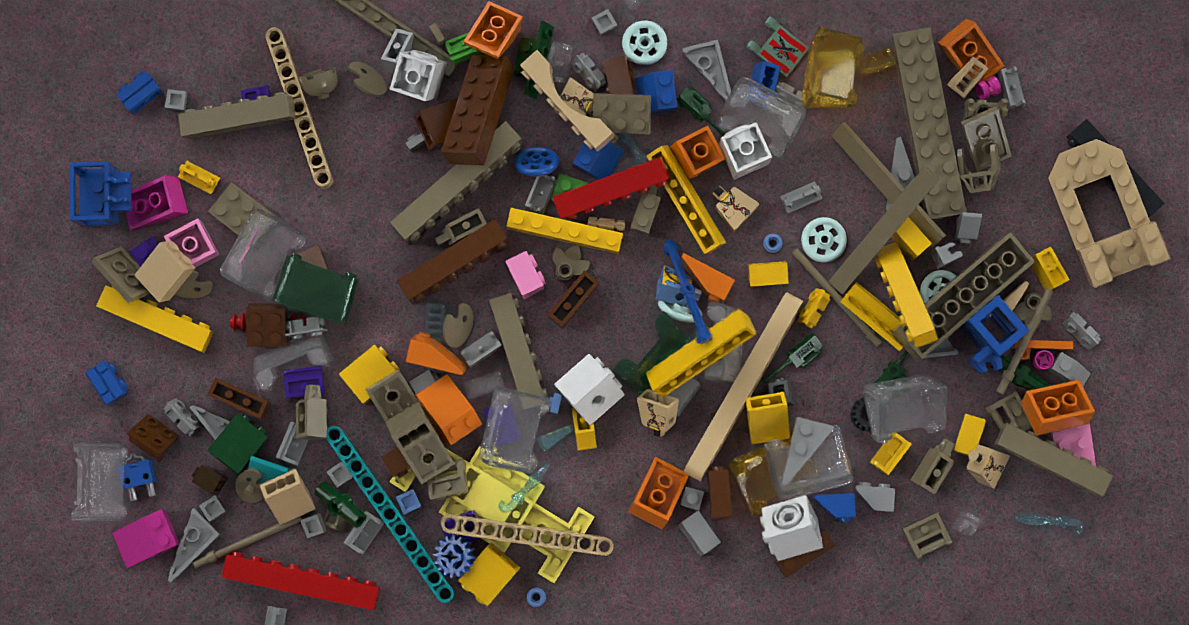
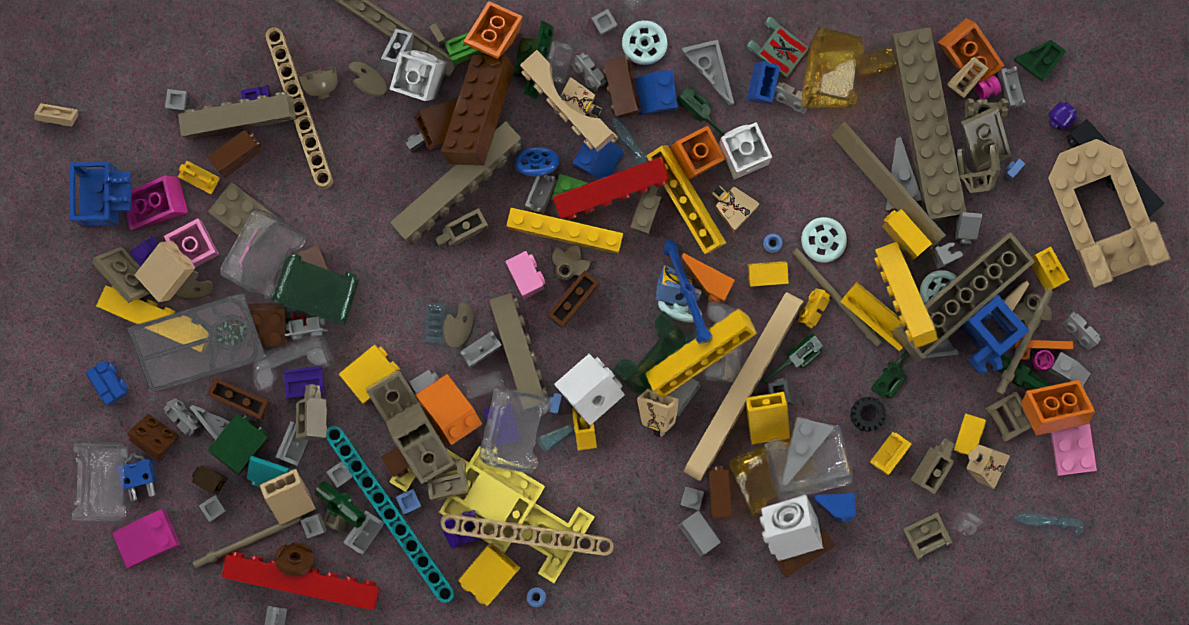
(56, 115): none -> tan plate
(139, 92): blue brick -> none
(196, 343): none -> clear piece
(197, 538): light grey wing -> none
(235, 153): none -> reddish brown brick
(249, 489): dark tan piece -> none
(291, 567): none -> reddish brown tile
(431, 353): orange slope -> none
(453, 261): reddish brown brick -> none
(455, 546): blue gear -> none
(518, 497): clear light blue piece -> none
(606, 223): tan axle -> none
(623, 112): dark tan plate -> none
(658, 493): orange slope -> none
(775, 114): clear windscreen -> none
(801, 197): light grey hinge -> none
(877, 498): light grey slope -> none
(884, 229): dark tan tile -> none
(905, 406): clear windscreen -> none
(1013, 168): none -> medium blue plate
(1041, 59): none -> dark green wing
(1053, 460): dark tan brick -> none
(1062, 116): none -> dark purple head

